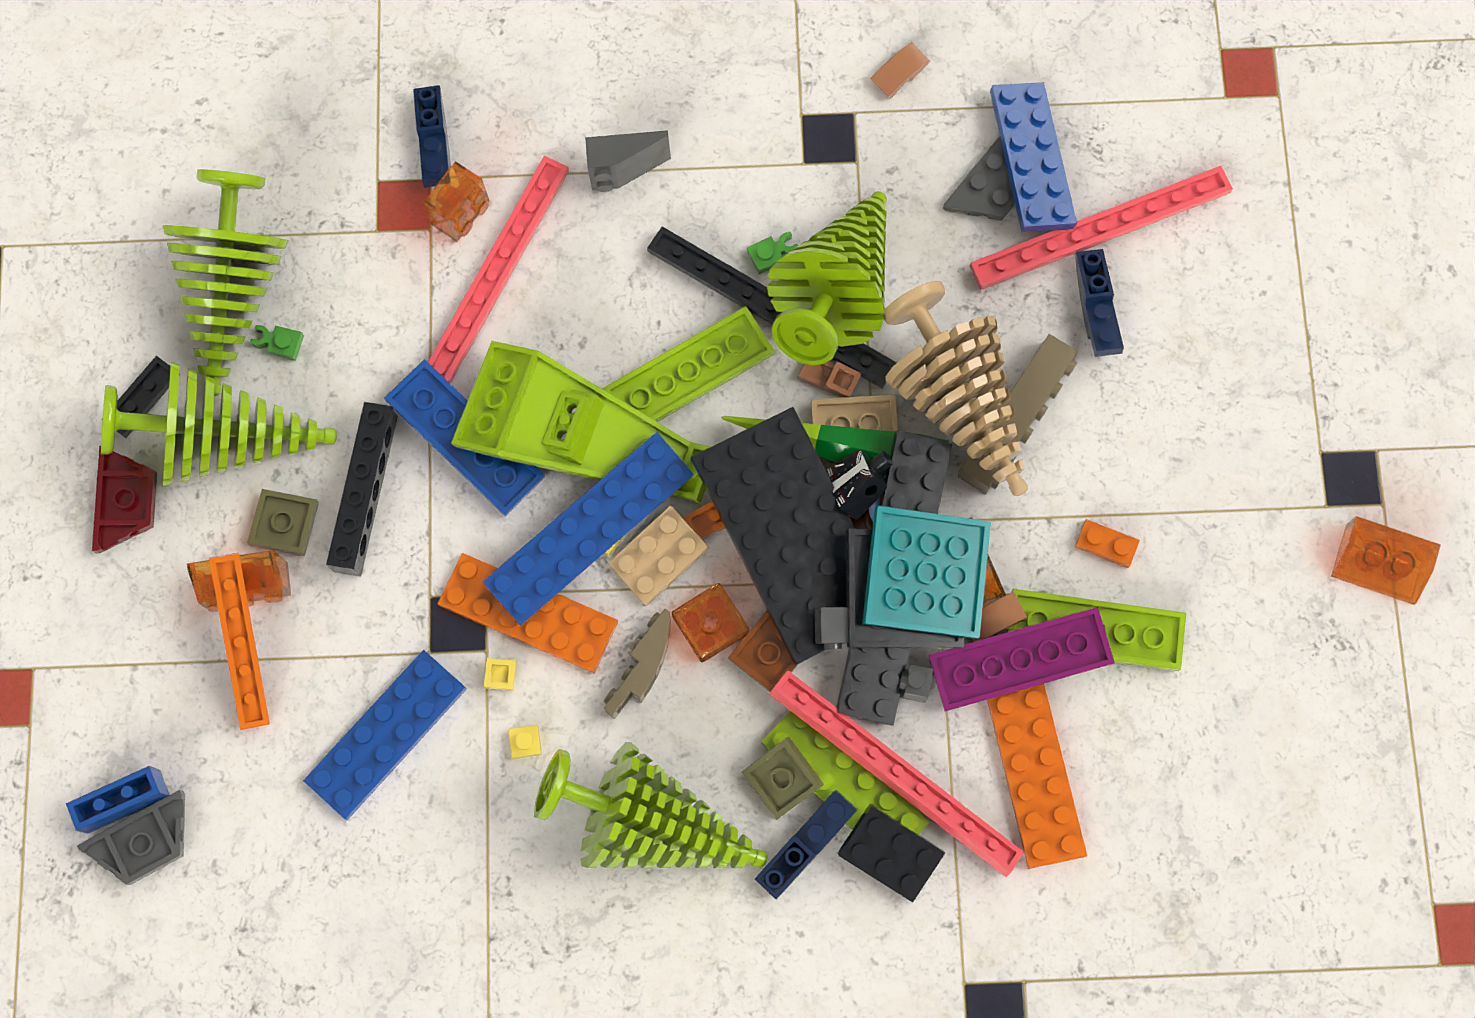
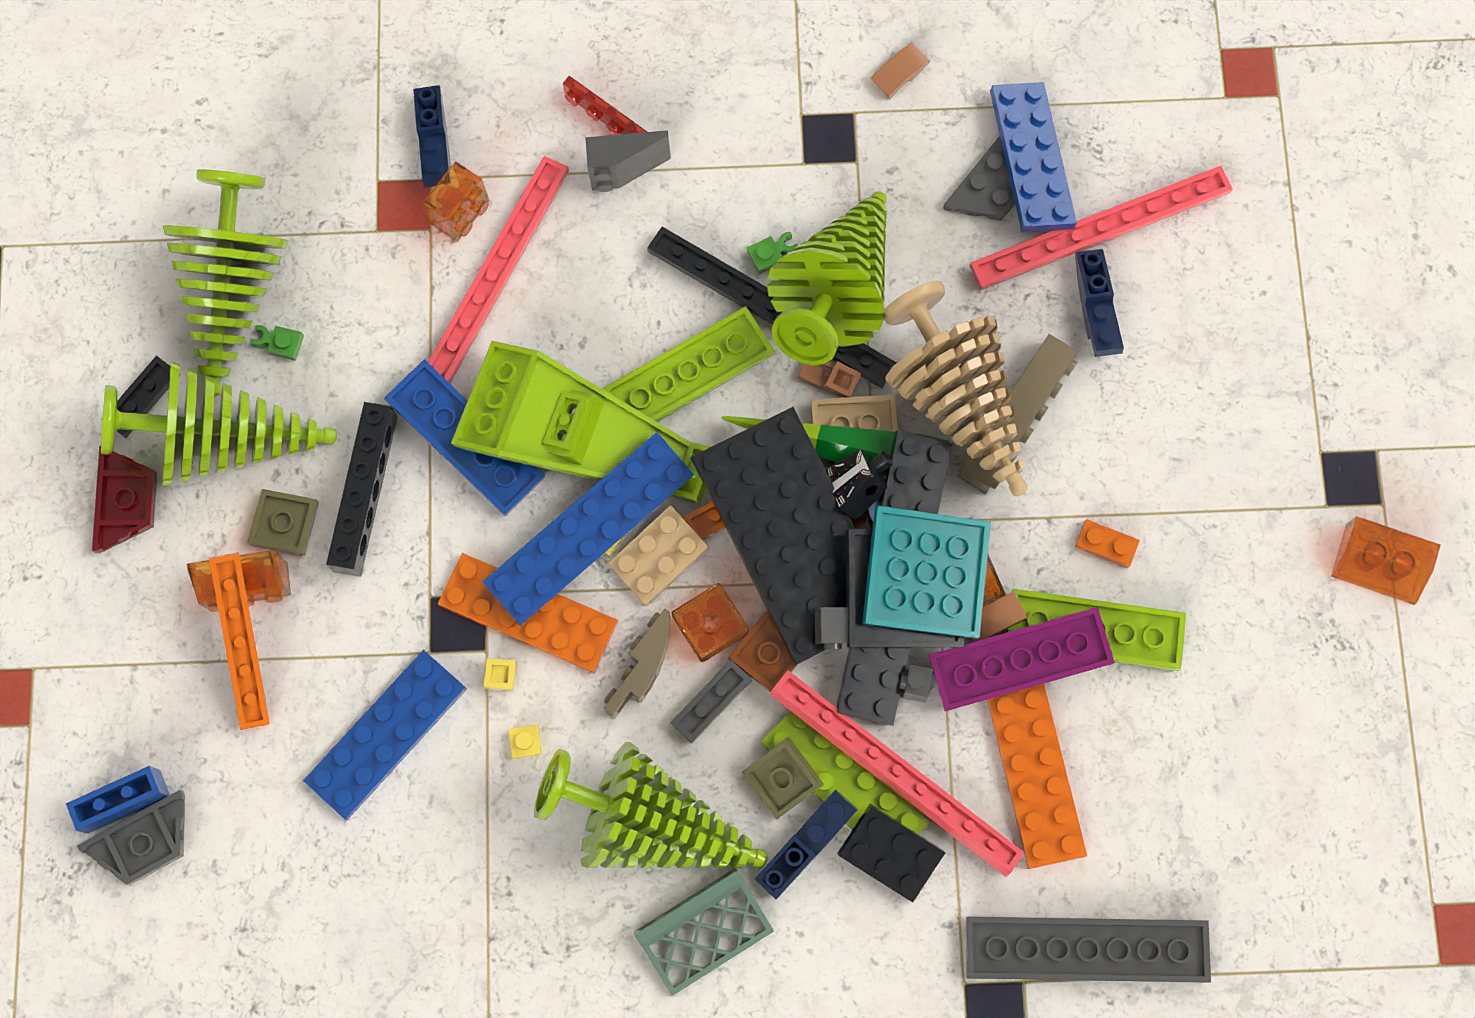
(599, 109): none -> clear red plate
(687, 910): none -> sand green fence
(711, 701): none -> dark grey plate
(1088, 949): none -> dark grey plate

